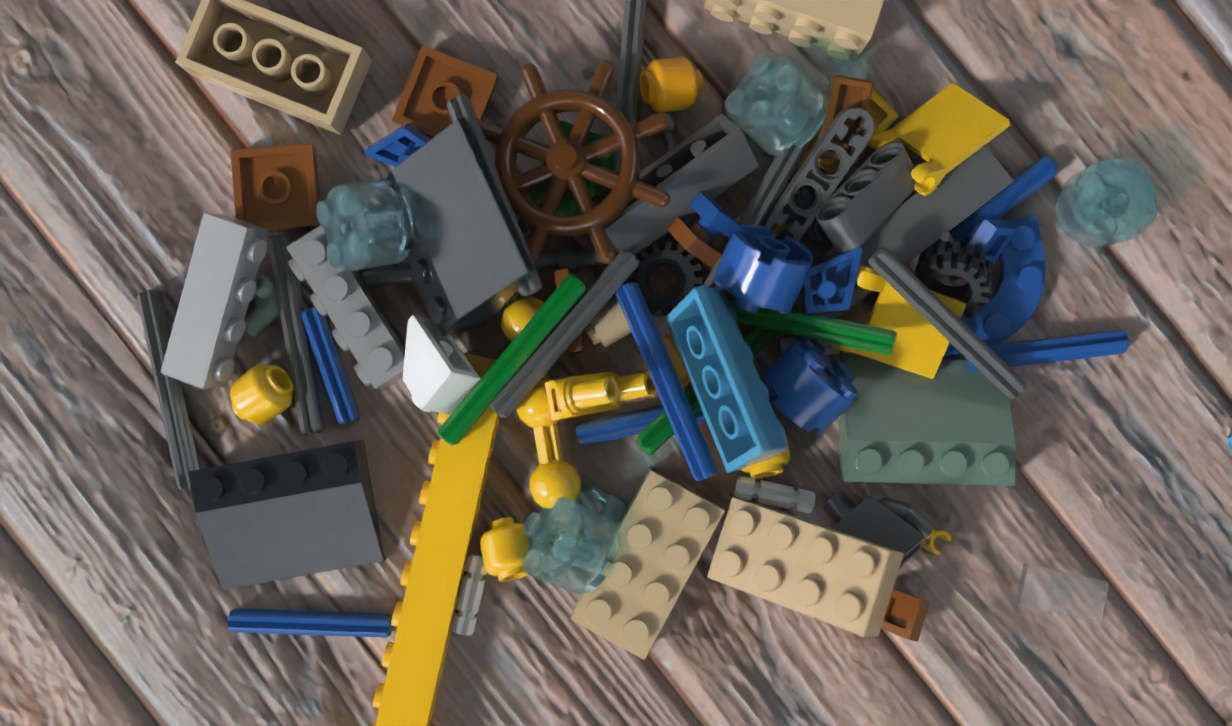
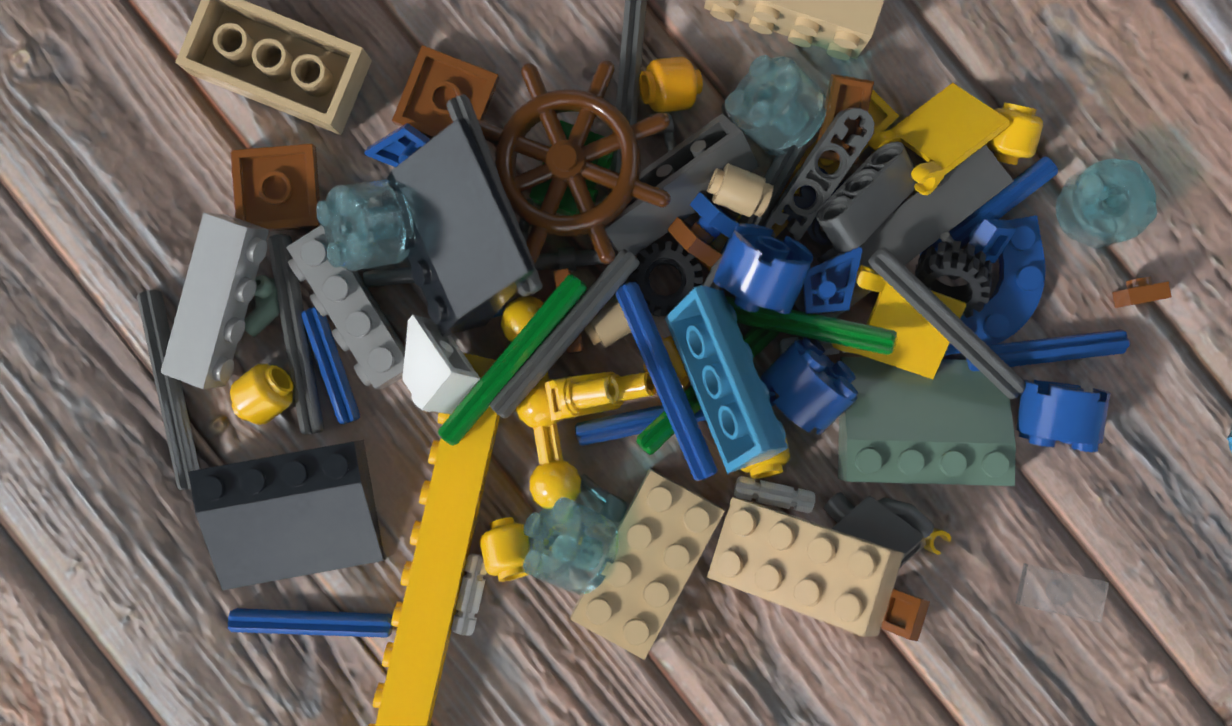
(740, 190): none -> tan brick
(1020, 138): none -> yellow head
(1062, 413): none -> blue brick
(1141, 291): none -> dark orange plate

